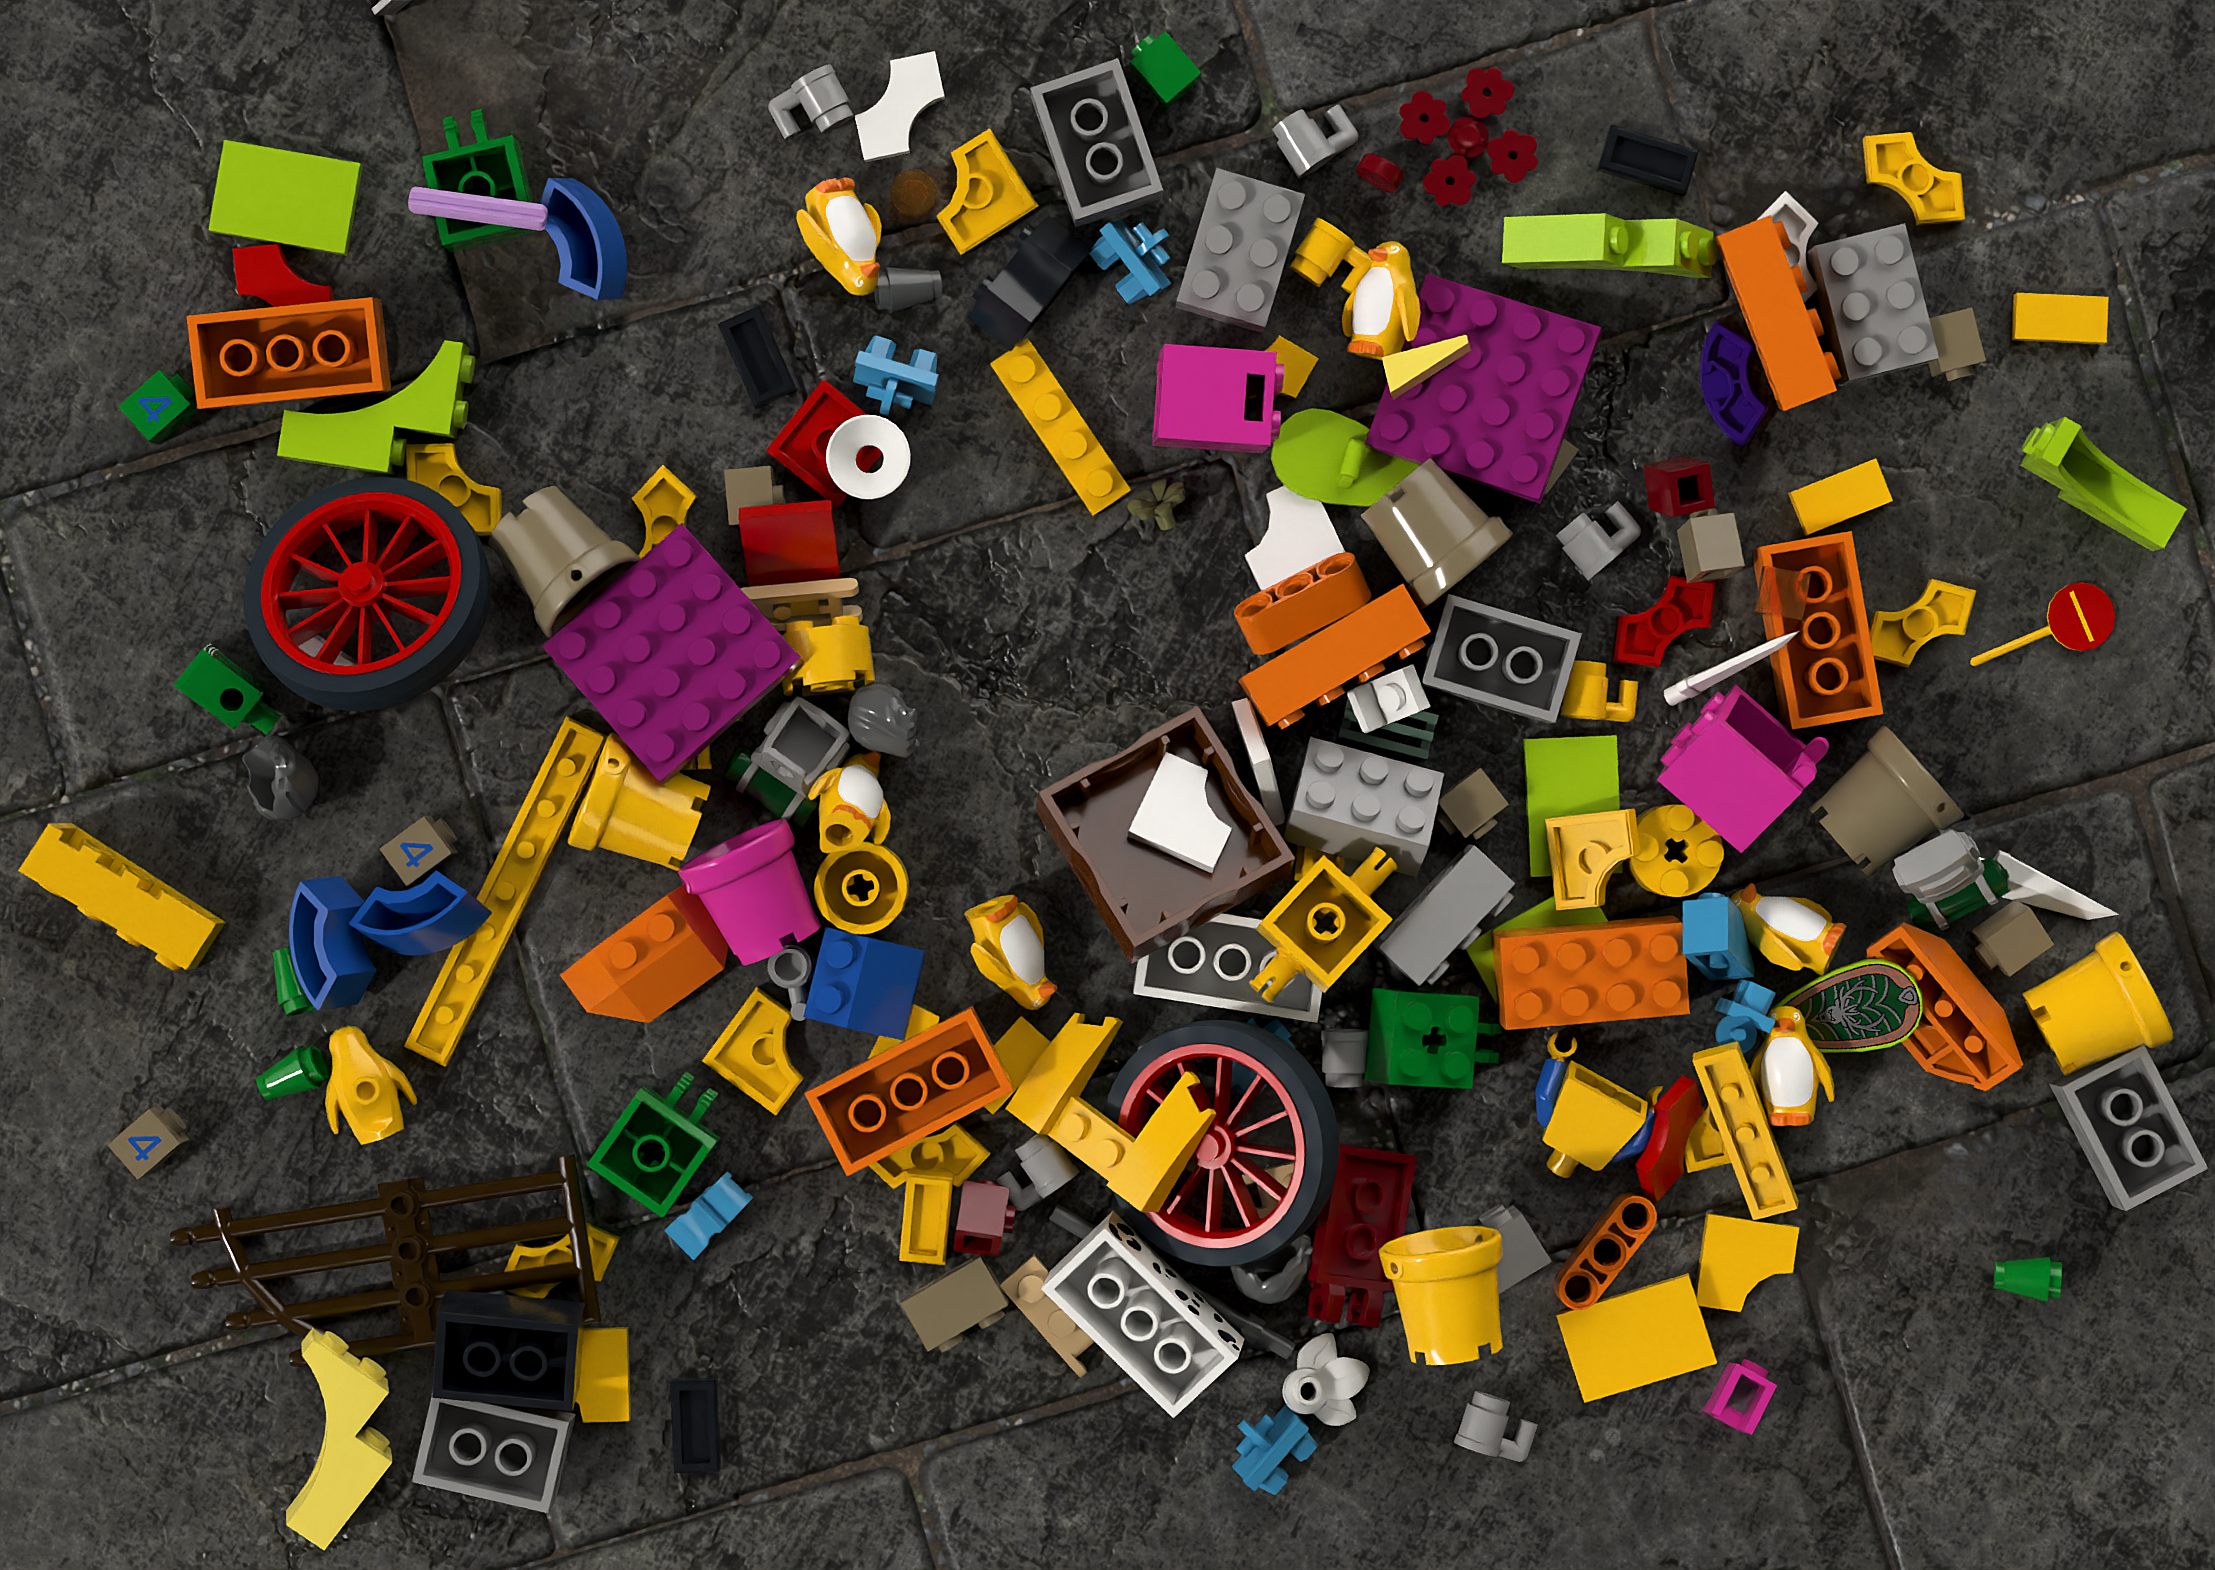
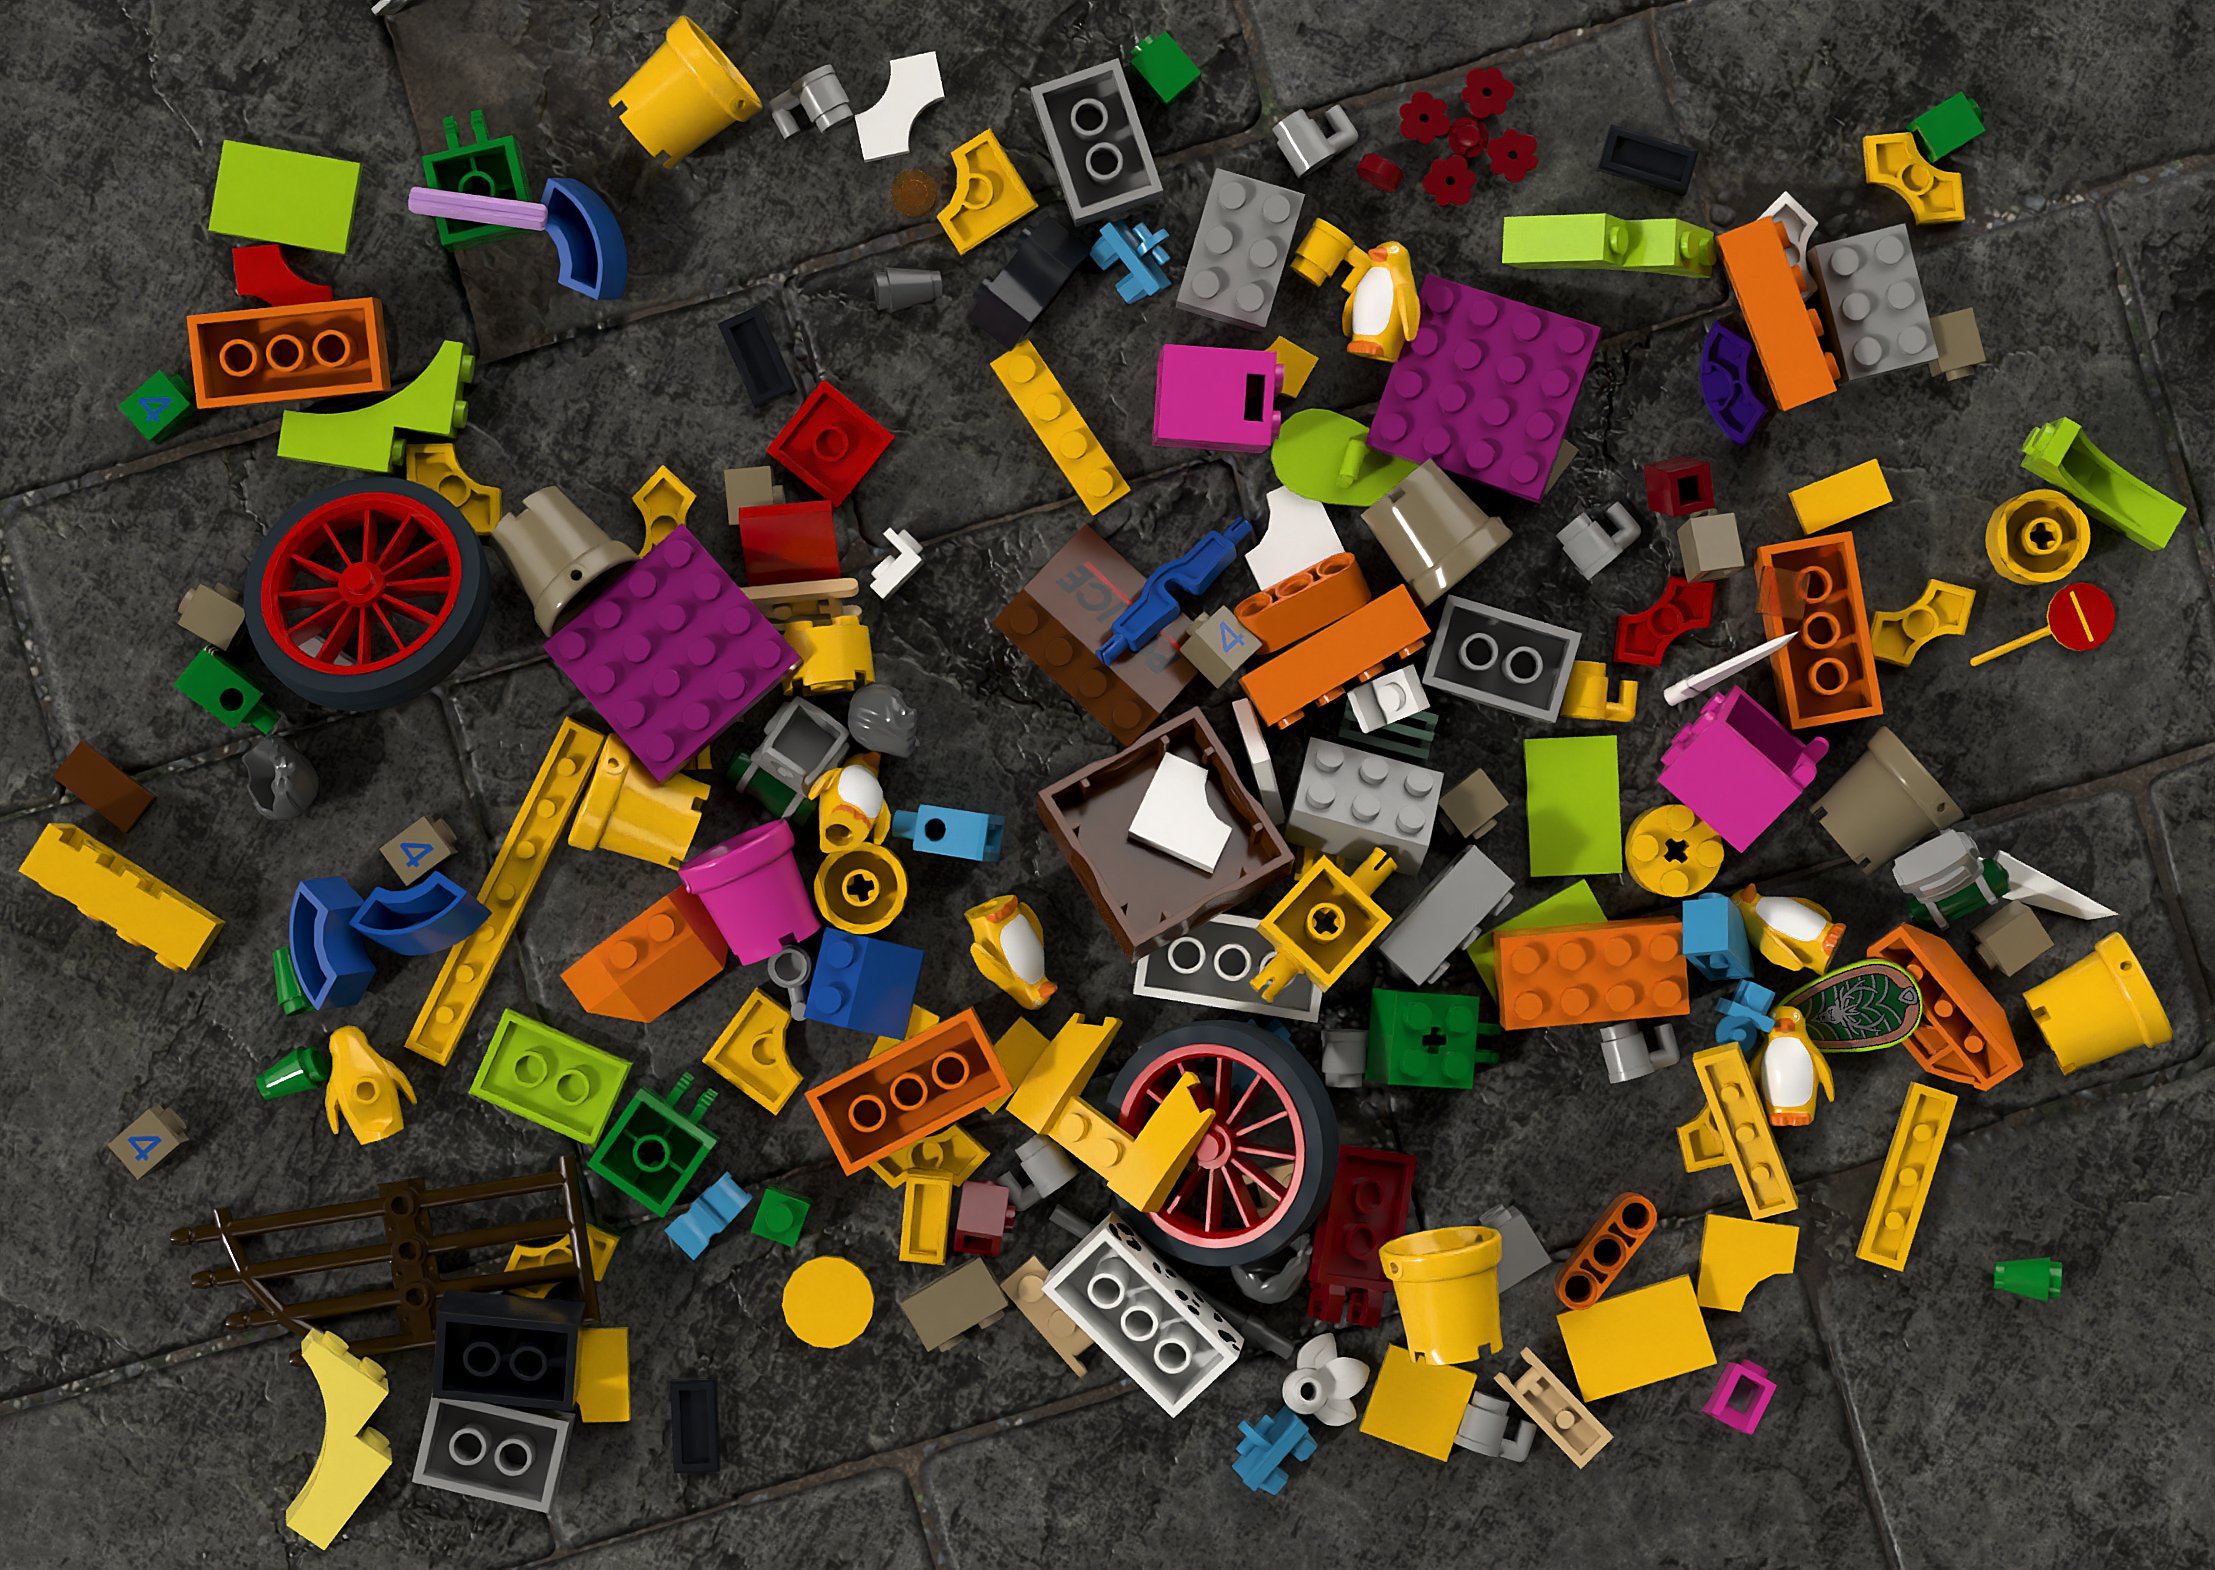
(105, 787): none -> reddish brown tile
(214, 615): none -> dark tan brick
(551, 1077): none -> lime tile
(684, 94): none -> yellow piece
(782, 1215): none -> green brick
(828, 1301): none -> yellow tile
(842, 234): animal -> none
(850, 439): white piece -> none
(894, 381): dark azure hips -> none
(894, 573): none -> white bracket
(966, 835): none -> dark azure torso
(1070, 615): none -> reddish brown slope
(1156, 606): none -> blue piece
(1158, 503): olive plant -> none
(1219, 645): none -> dark tan brick
(1414, 366): light yellow piece -> none
(1417, 1403): none -> yellow tile
(1556, 1410): none -> tan hinge
(1586, 852): yellow tile -> none
(1589, 1115): yellow torso -> none
(1628, 1053): none -> light grey piece
(1673, 1121): red tile -> none
(1906, 1176): none -> yellow plate
(1947, 127): none -> green brick
(2049, 514): none -> yellow brick
(2060, 318): yellow tile -> none
(2128, 1127): light grey brick -> none

